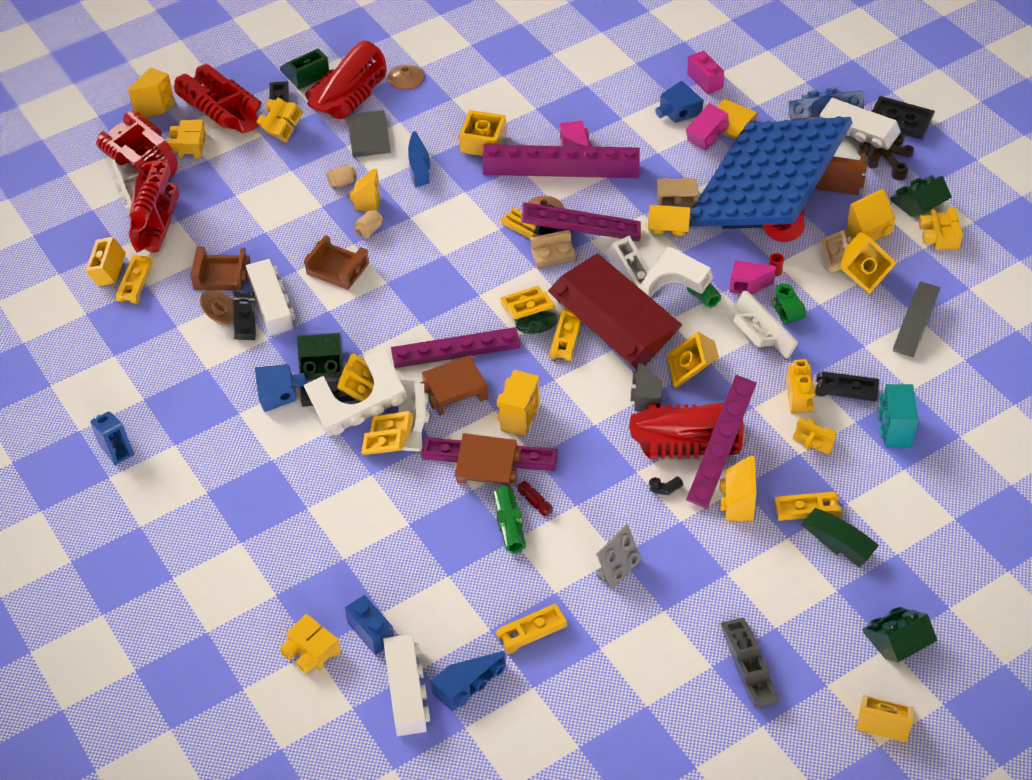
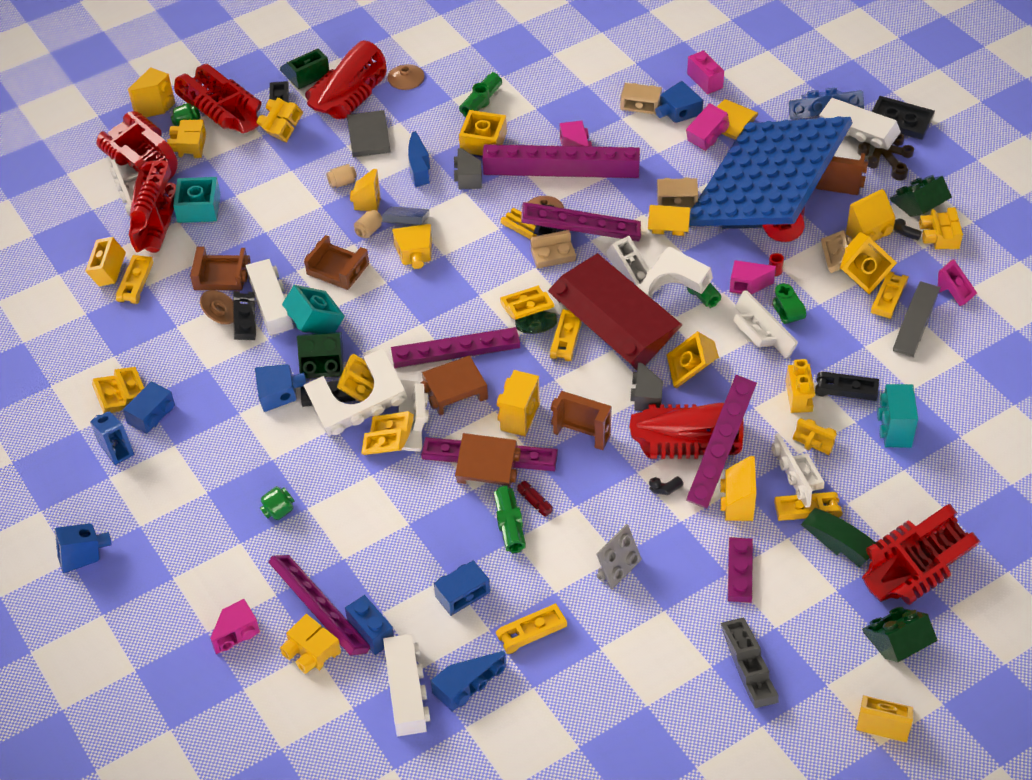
(79, 546): none -> blue torso
(118, 390): none -> yellow slope
(149, 407): none -> blue brick
(185, 112): none -> green head
(197, 199): none -> teal brick
(234, 626): none -> dark pink slope
(277, 503): none -> green head
(312, 310): none -> teal brick
(319, 605): none -> magenta tile
(405, 215): none -> dark blue tile
(413, 244): none -> yellow torso
(461, 587): none -> blue brick
(469, 170): none -> dark grey slope
(481, 93): none -> green piece
(582, 416): none -> dark orange panel
(640, 98): none -> tan brick
(740, 569): none -> magenta plate
(799, 469): none -> white bracket
(889, 295): none -> yellow plate
(901, 228): none -> black arm
(917, 556): none -> red connector
(953, 279): none -> dark pink slope

